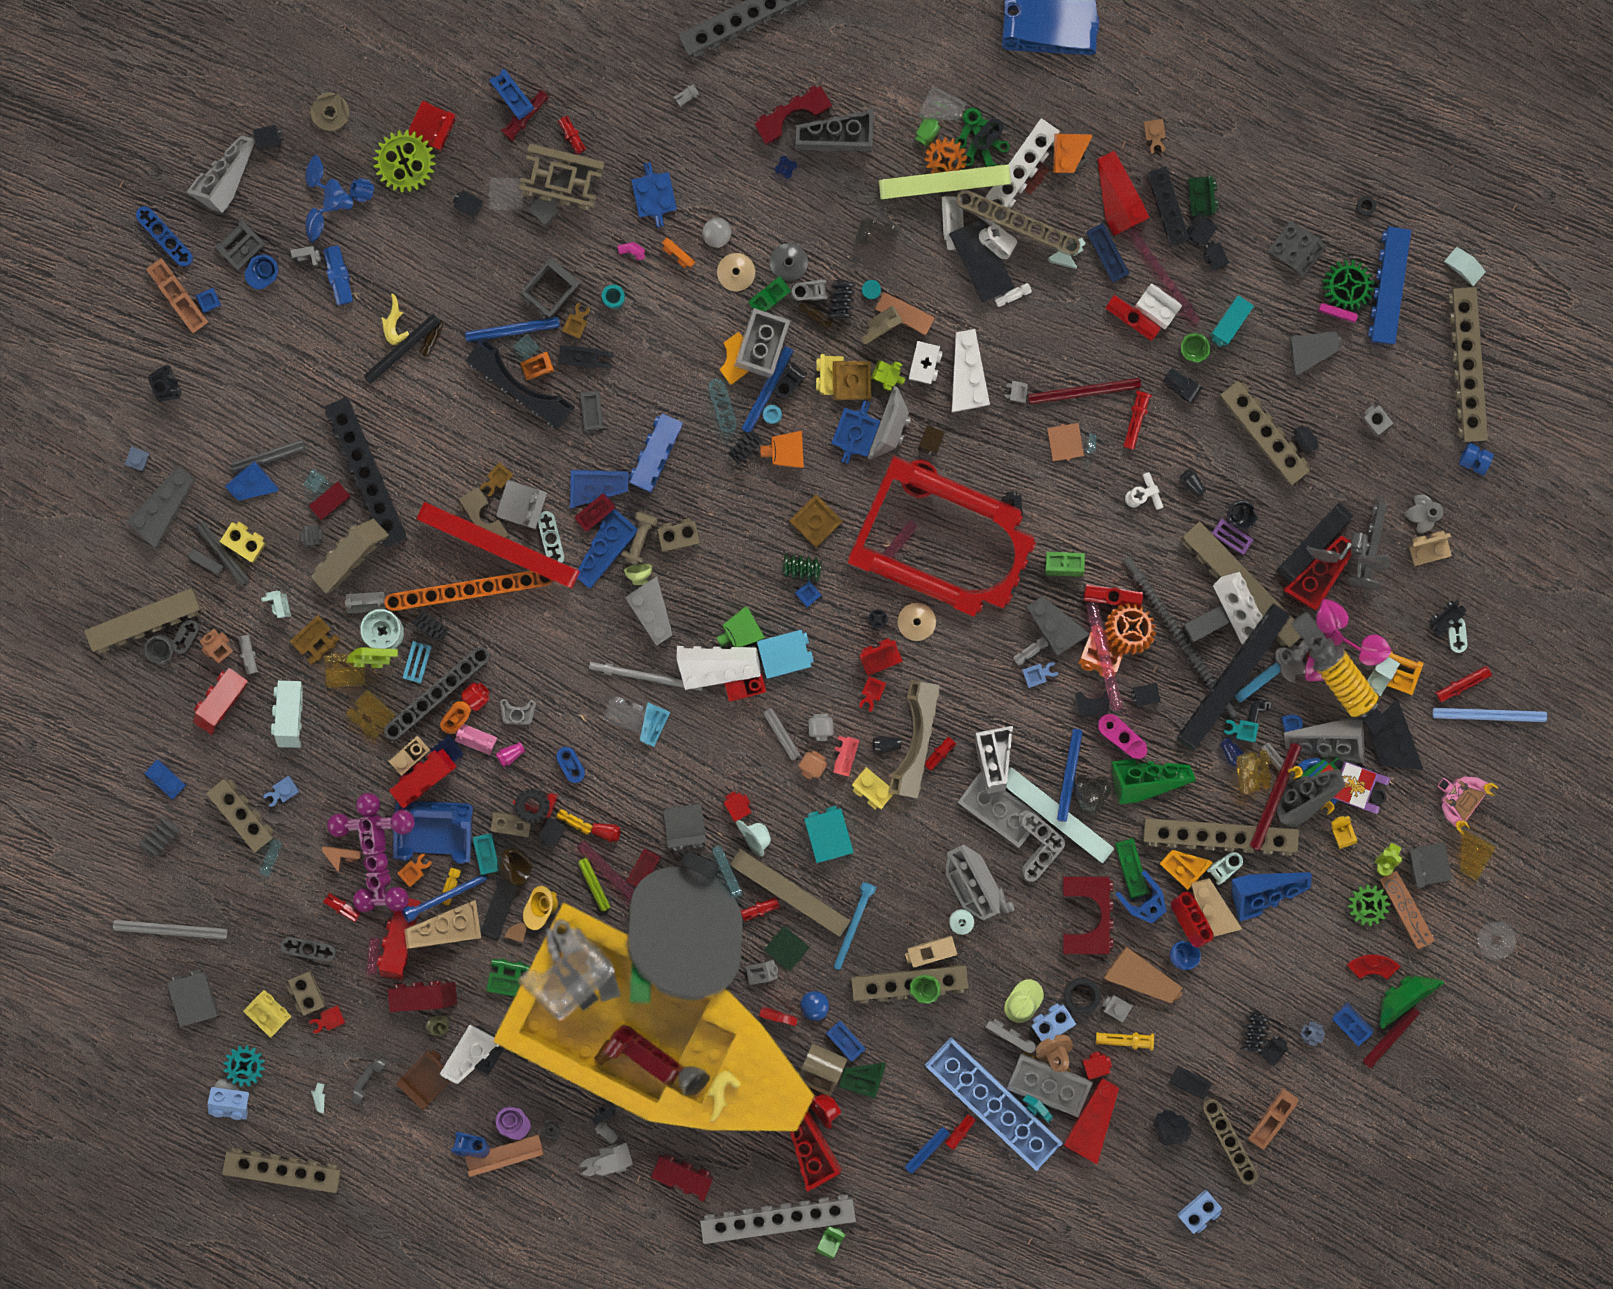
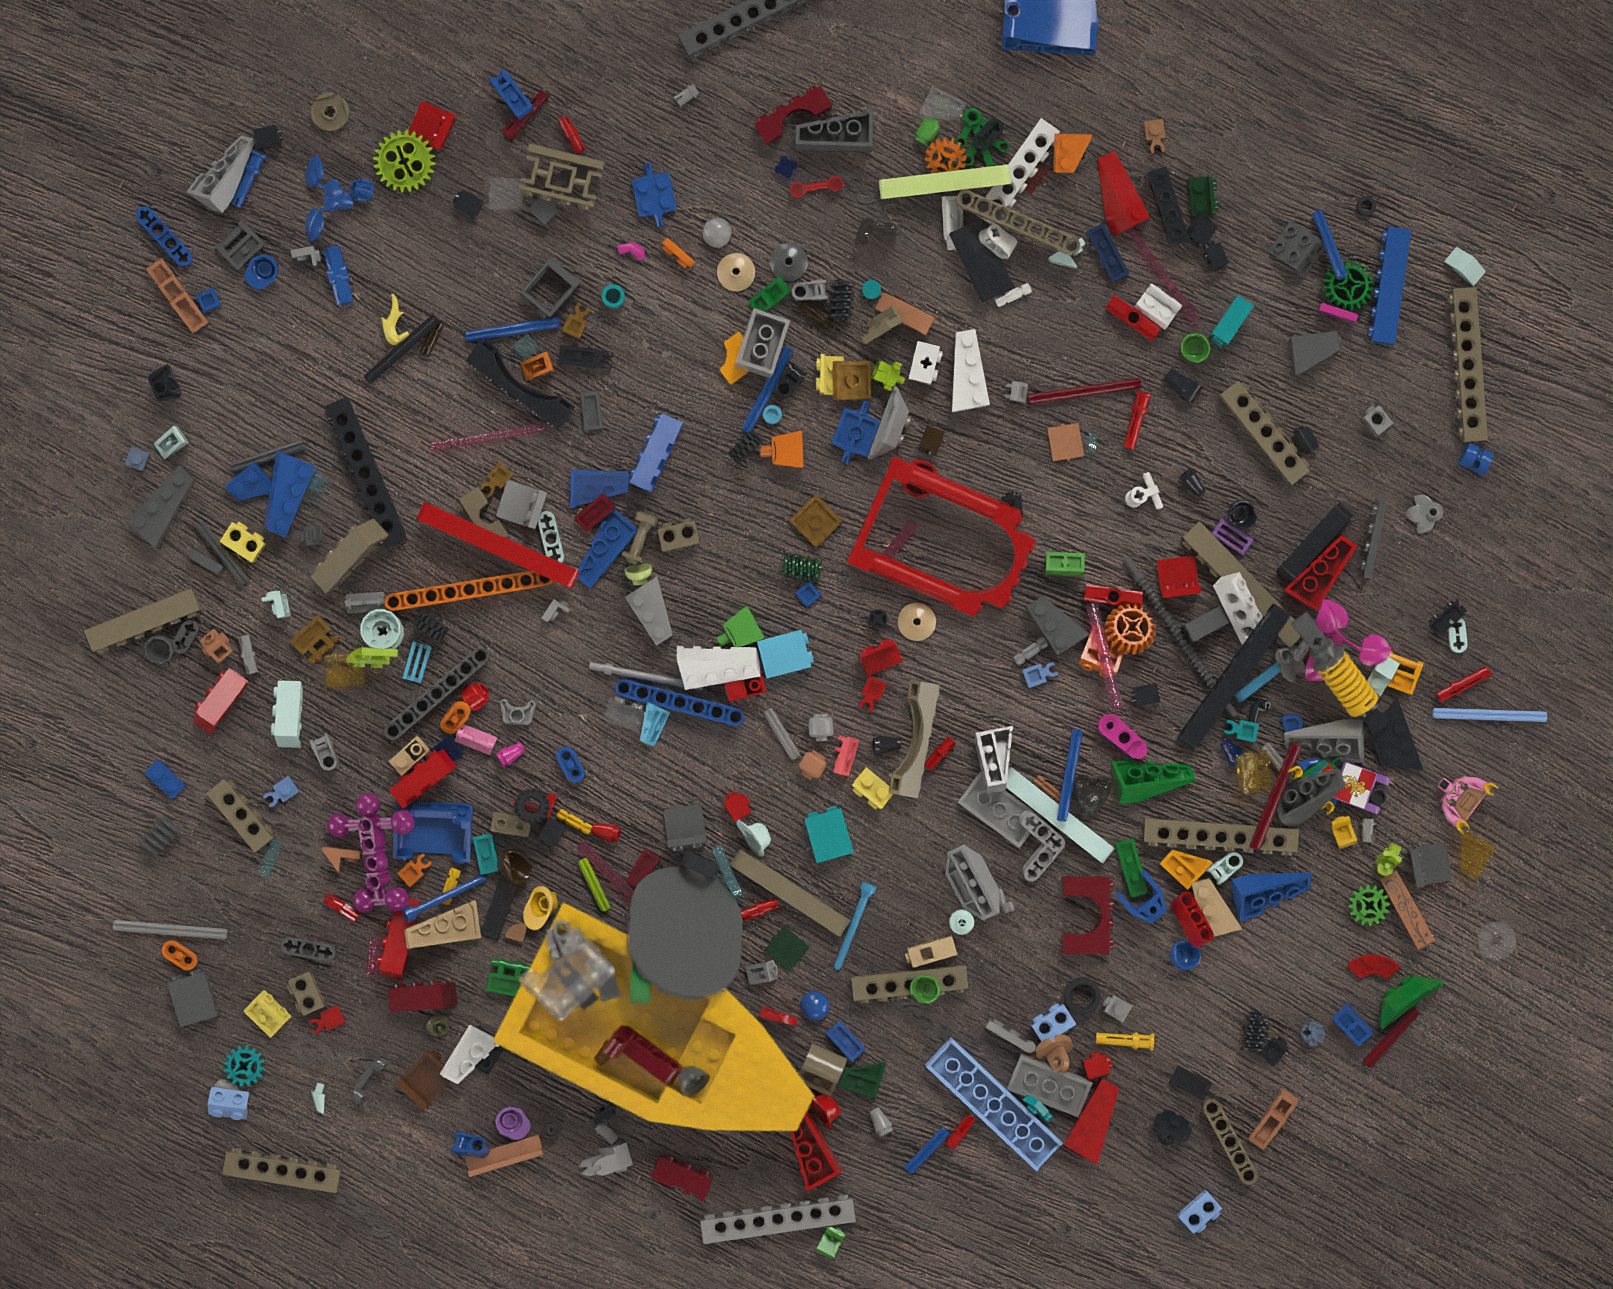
(170, 442): none -> light aqua slope
(180, 954): none -> orange plate
(251, 170): none -> blue pin
(286, 492): none -> blue wedge
(324, 751): none -> light grey piece
(329, 500): dark red tile -> none
(374, 709): clear yellow plate -> none
(451, 443): none -> clear pink bar
(552, 612): none -> light grey bracket
(671, 696): none -> blue beam
(717, 1091): light yellow piece -> none
(731, 418): clear light blue beam -> none
(798, 189): none -> red bar
(881, 1123): none -> light grey cone
(1024, 1001): yellowish green piece -> none
(1047, 788): none -> nougat axle
(1092, 706): black piece -> none
(1138, 974): medium nougat slope -> none
(1178, 576): none -> red bracket
(1329, 244): none -> blue axle
(1357, 547): dark grey plant -> none
(1367, 829): none -> light grey pin
(1430, 549): tan bracket -> none

